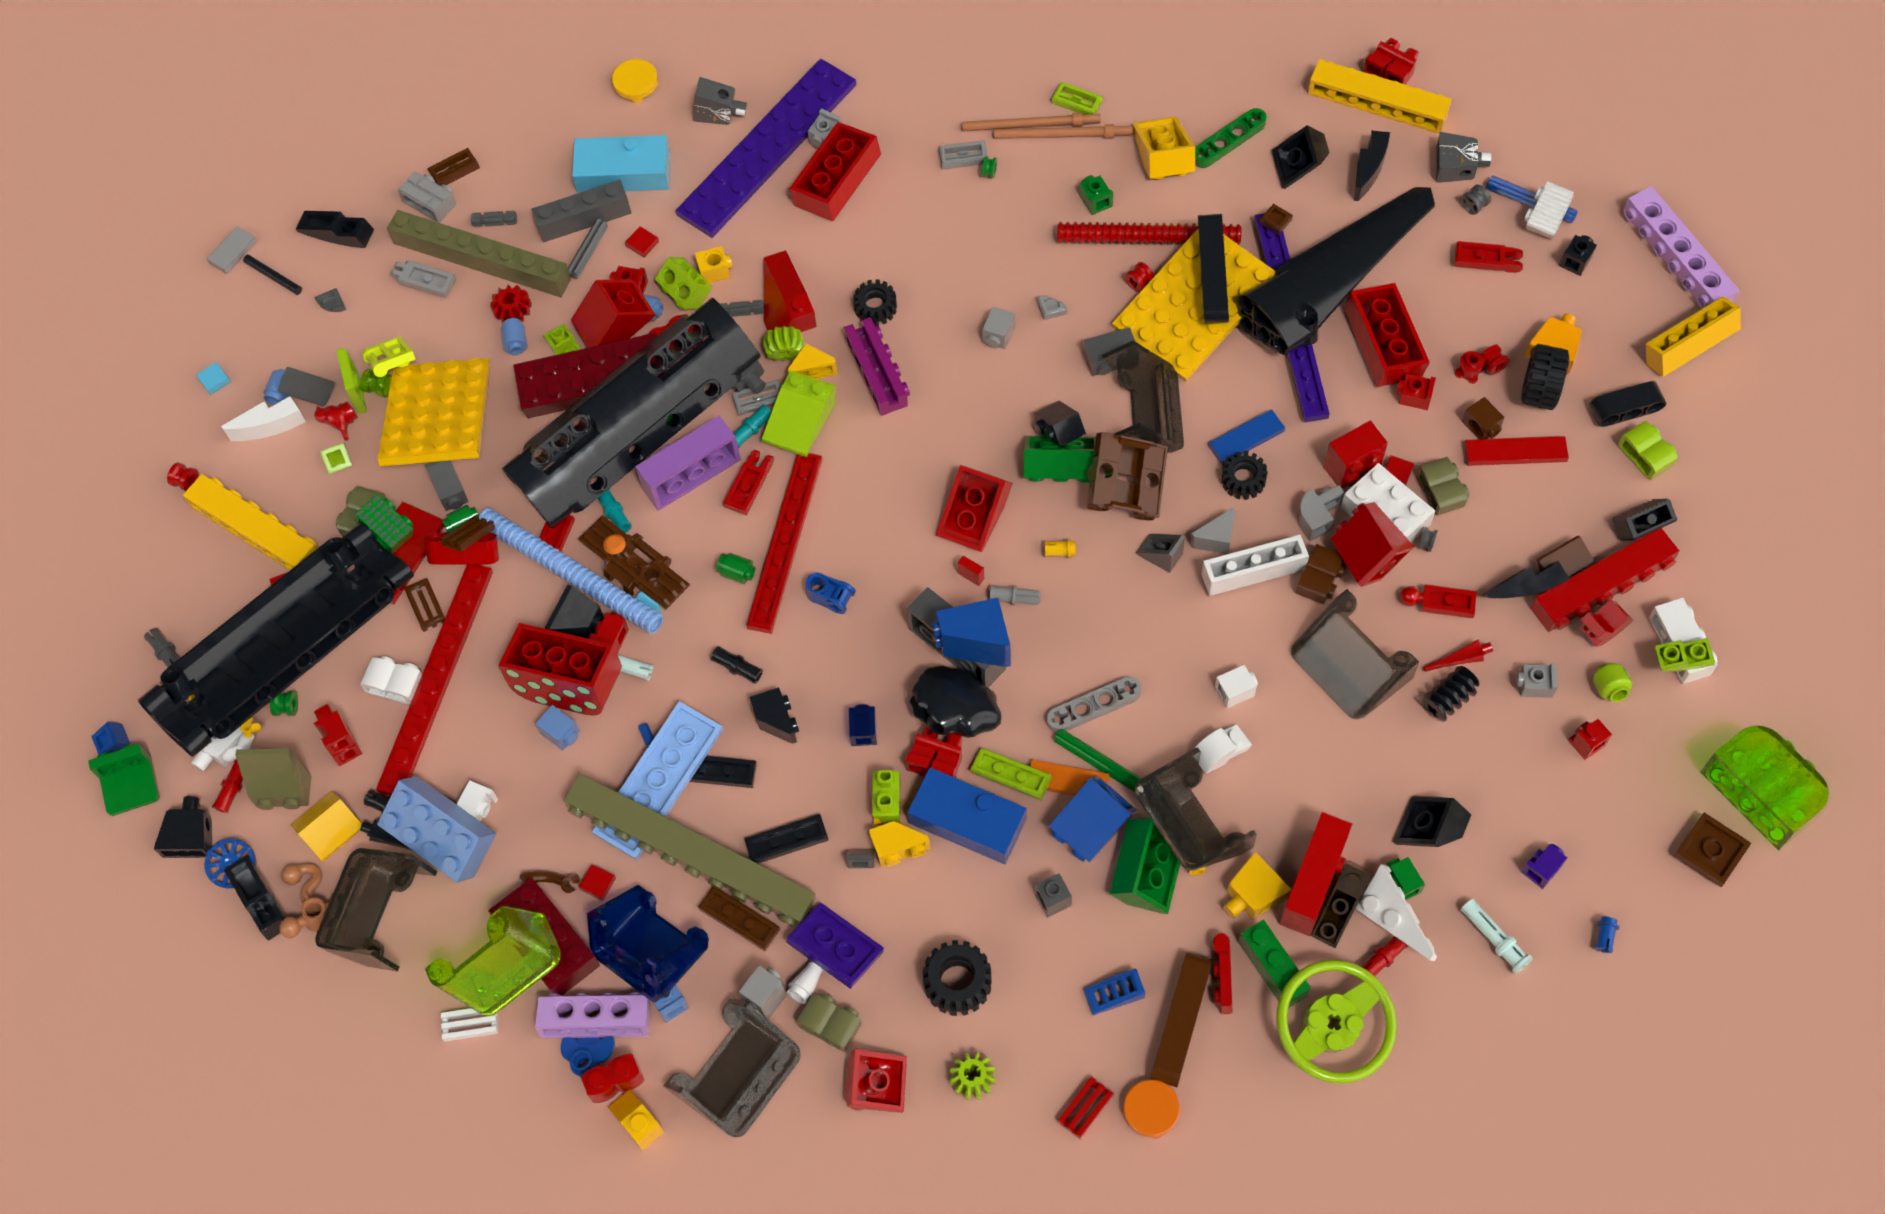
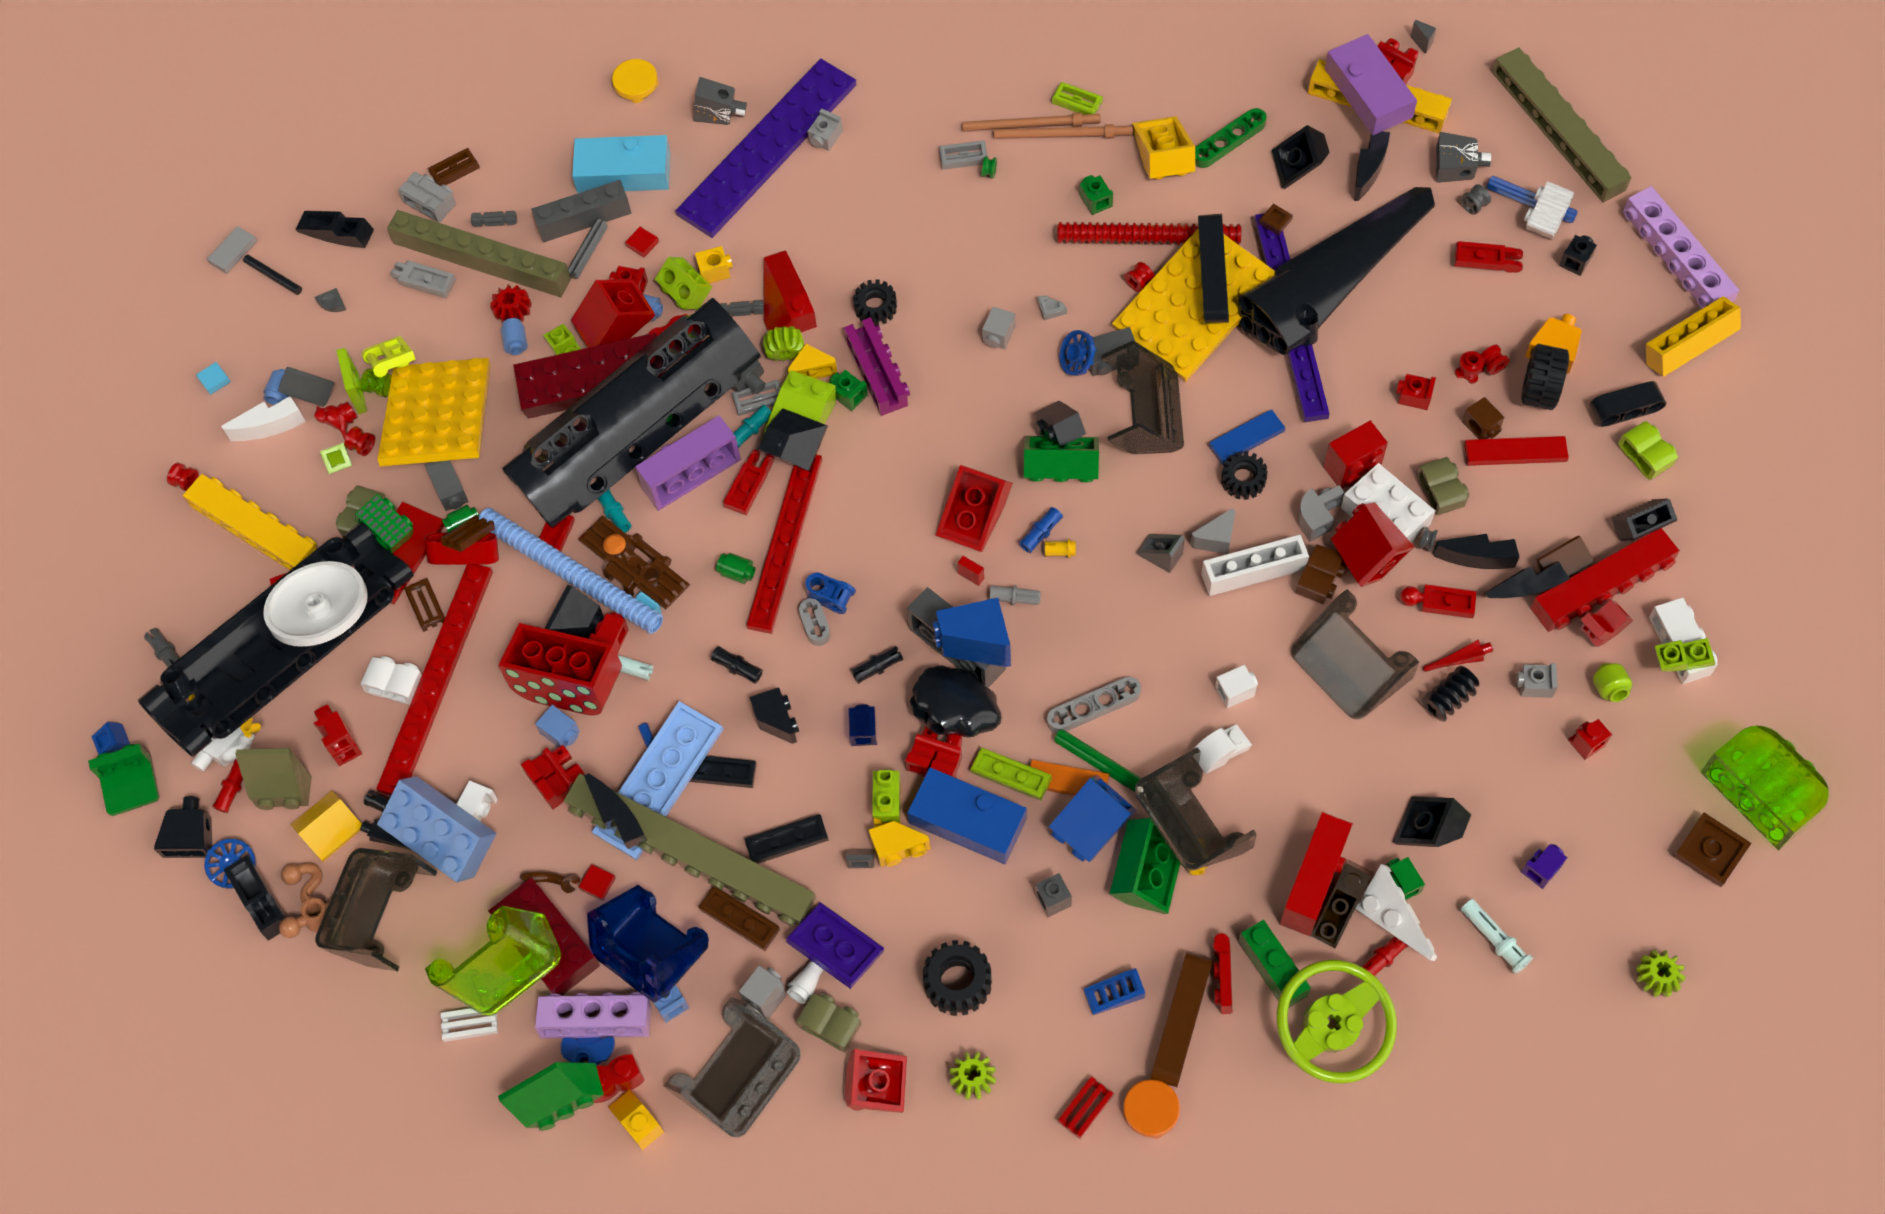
(284, 703): green wheel -> none
(315, 603): none -> white dish
(359, 441): none -> red wheel
(550, 777): none -> red hips
(553, 1094): none -> green slope
(615, 812): none -> black slope
(793, 439): none -> black slope
(819, 620): none -> light grey beam
(835, 171): red brick -> none
(849, 389): none -> green brick
(876, 664): none -> black pin
(1040, 529): none -> blue pin
(1077, 352): none -> blue wheel
(1128, 457): reddish brown piece -> none
(1255, 889): yellow torso -> none
(1370, 84): none -> medium lavender brick
(1386, 334): red brick -> none
(1400, 468): red tile -> none
(1423, 35): none -> dark grey slope
(1478, 552): none -> black slope
(1561, 125): none -> olive brick
(1606, 934): blue pin -> none
(1669, 981): none -> lime gear

